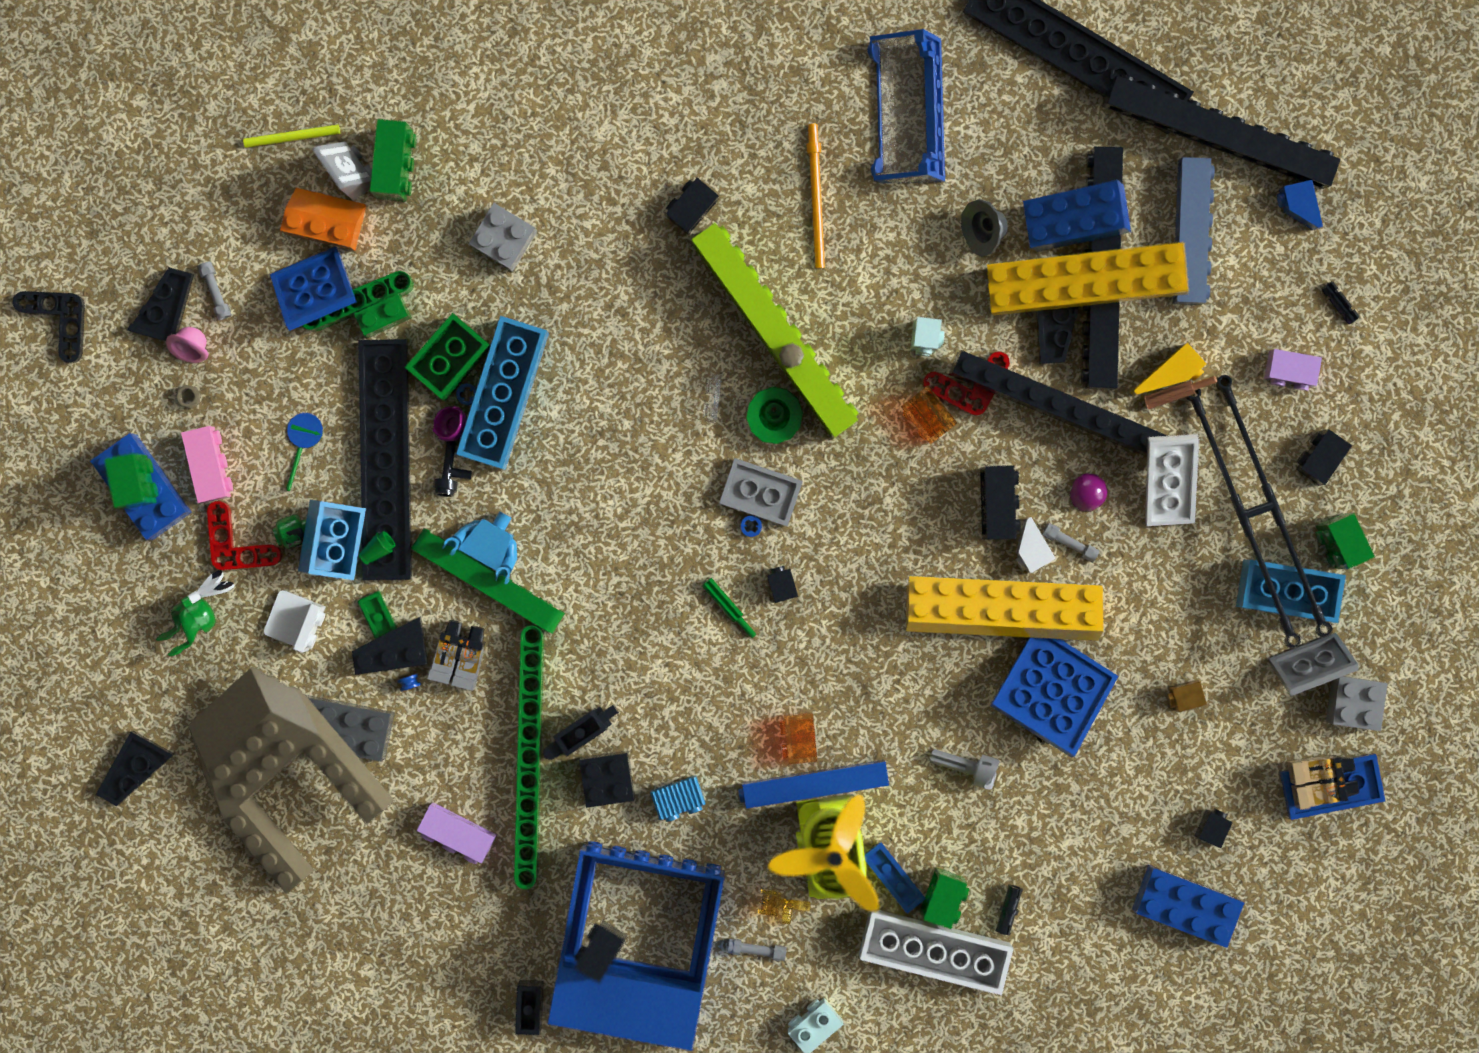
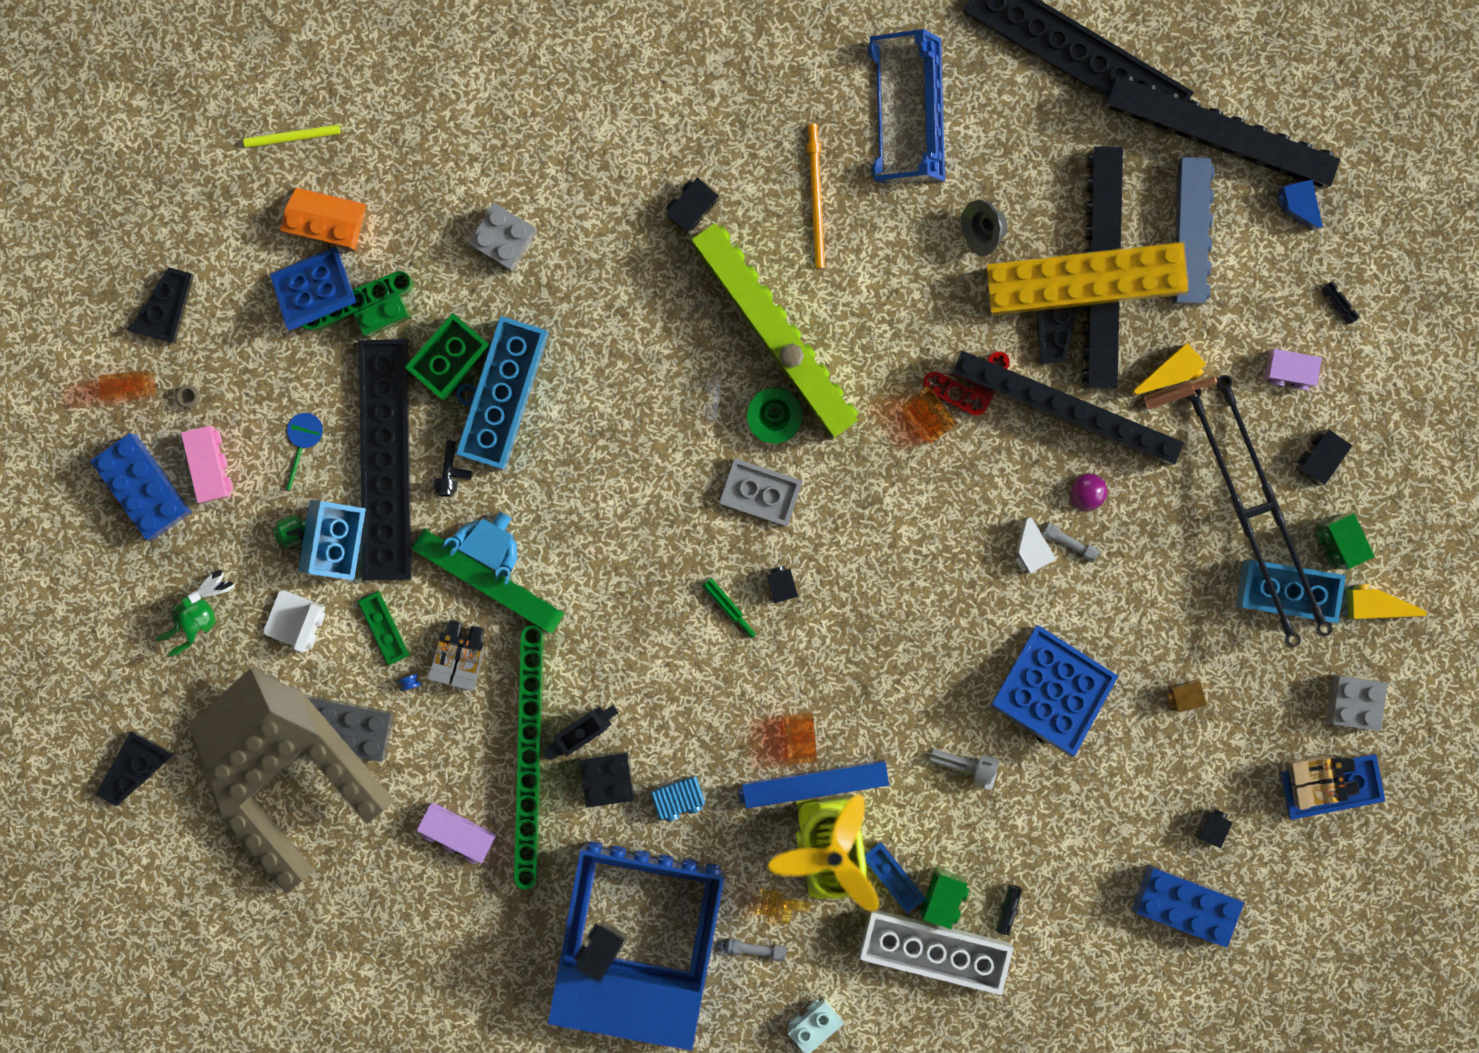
(61, 309): black beam -> none
(127, 385): none -> clear orange brick
(131, 480): green brick -> none
(188, 345): bright pink hat -> none
(221, 309): light grey bar -> none
(227, 546): red beam -> none
(345, 168): light grey slope -> none
(377, 547): green cone -> none
(392, 160): green brick -> none
(394, 650): black wing -> none
(449, 424): magenta hair -> none
(529, 1007): black brick -> none
(751, 518): blue bush -> none
(926, 336): light aqua brick -> none
(999, 502): black brick -> none
(1004, 608): yellow brick -> none
(1077, 216): blue brick -> none
(1171, 480): white plate -> none
(1313, 664): light grey plate -> none
(1375, 603): none -> yellow slope

